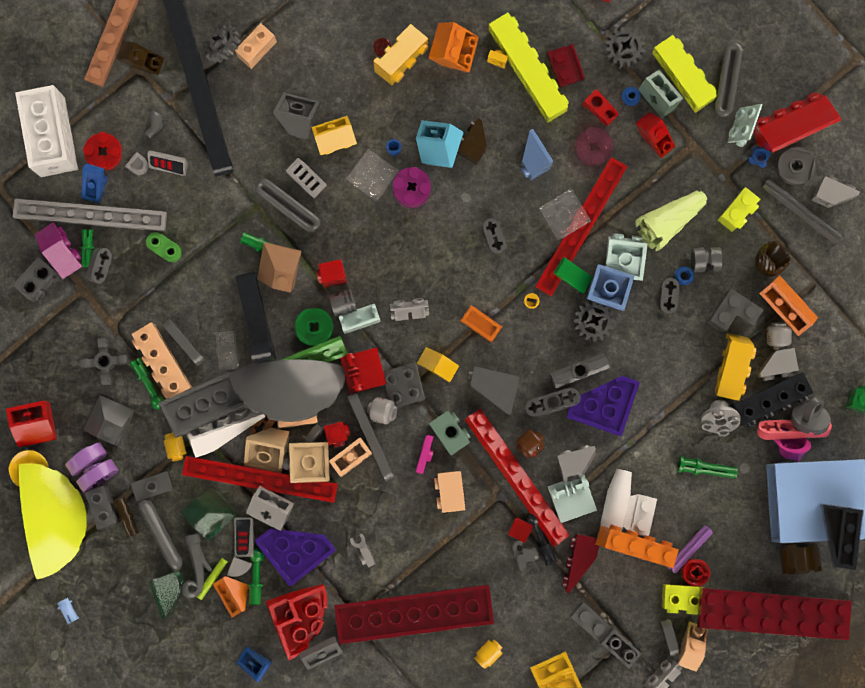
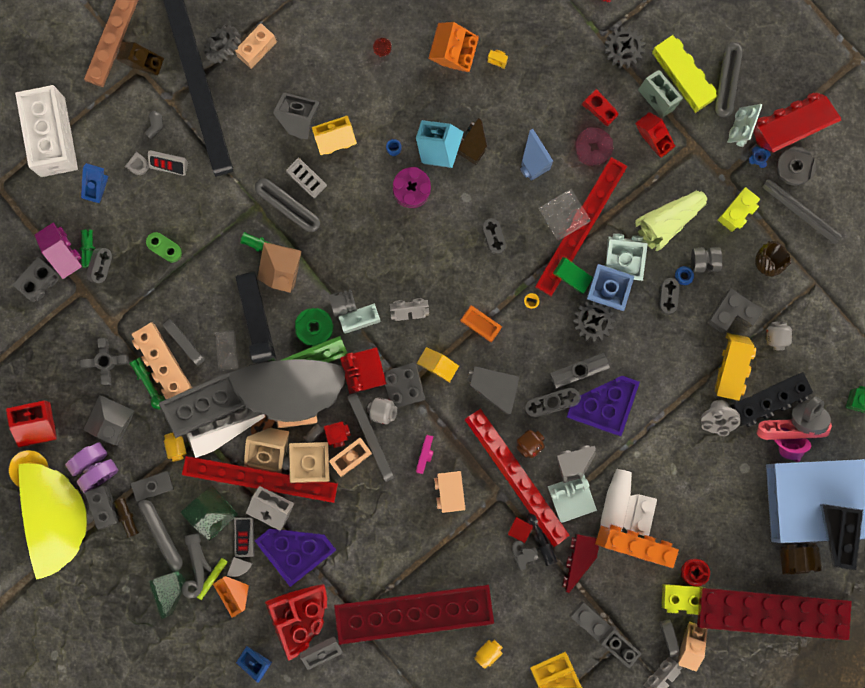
(67, 610): light blue pin -> none
(90, 215): light grey plate -> none
(113, 151): red plate -> none
(255, 587): green pin -> none
(331, 273): red brick -> none
(365, 556): light grey plate -> none
(372, 175): clear plate -> none
(401, 55): yellow wedge -> none
(439, 427): sand green brick -> none
(528, 67): neon yellow brick -> none
(565, 65): dark red plate -> none
(628, 101): blue plate -> none
(691, 547): medium lavender axle -> none
(697, 466): green pin -> none
(779, 363): light grey slope -> none
(788, 305): orange brick -> none
(831, 192): light grey slope -> none

